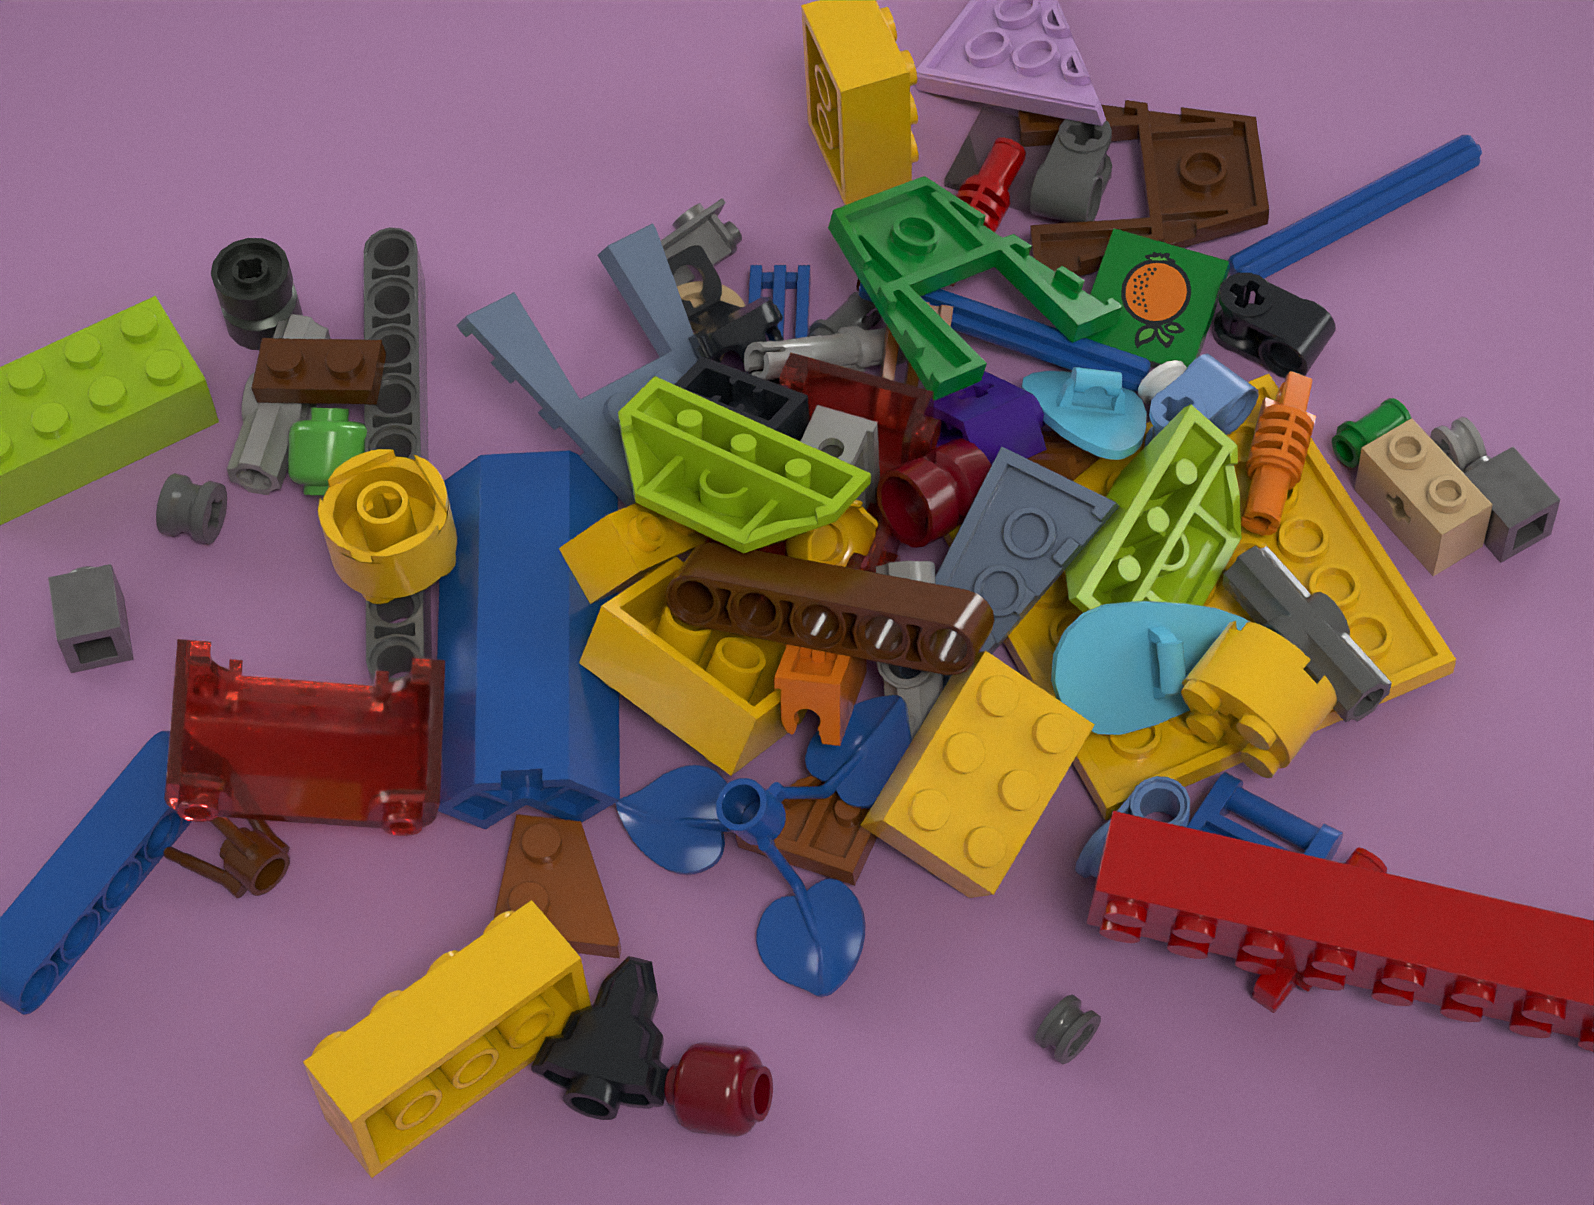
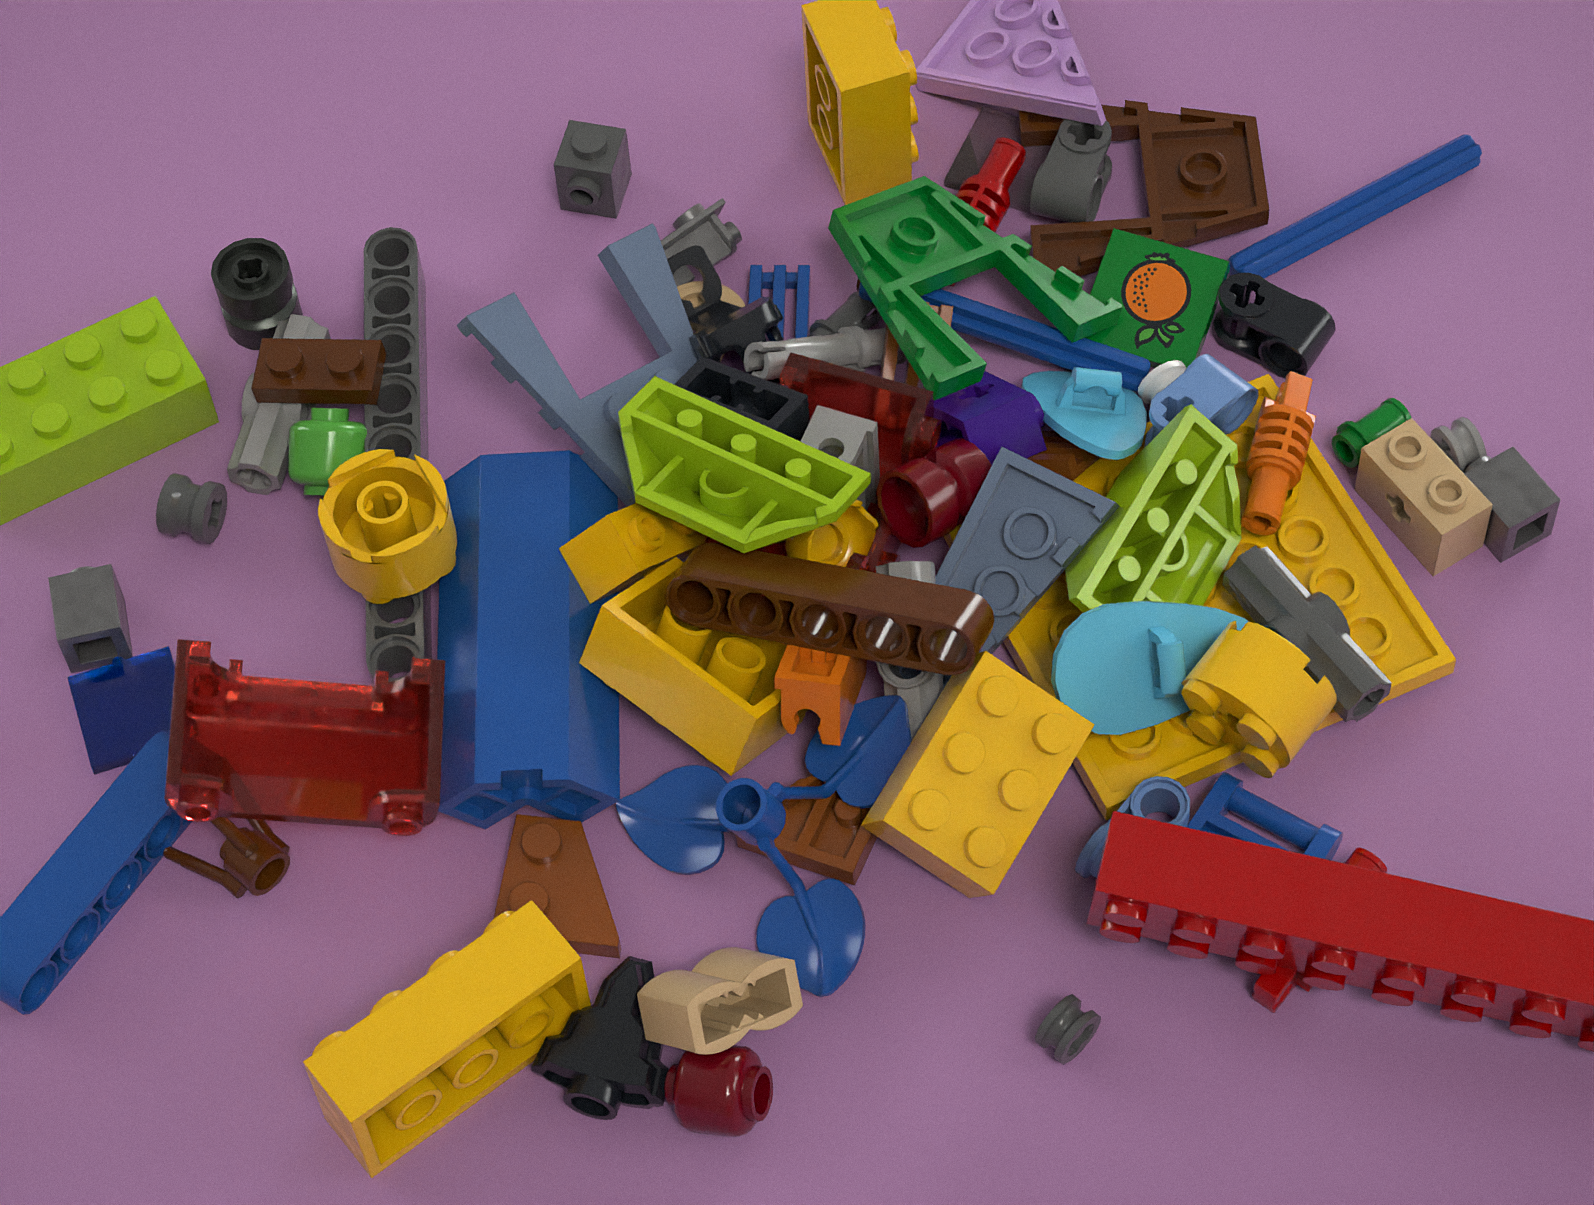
(123, 706): none -> clear blue piece
(592, 169): none -> dark grey brick
(720, 1000): none -> tan brick

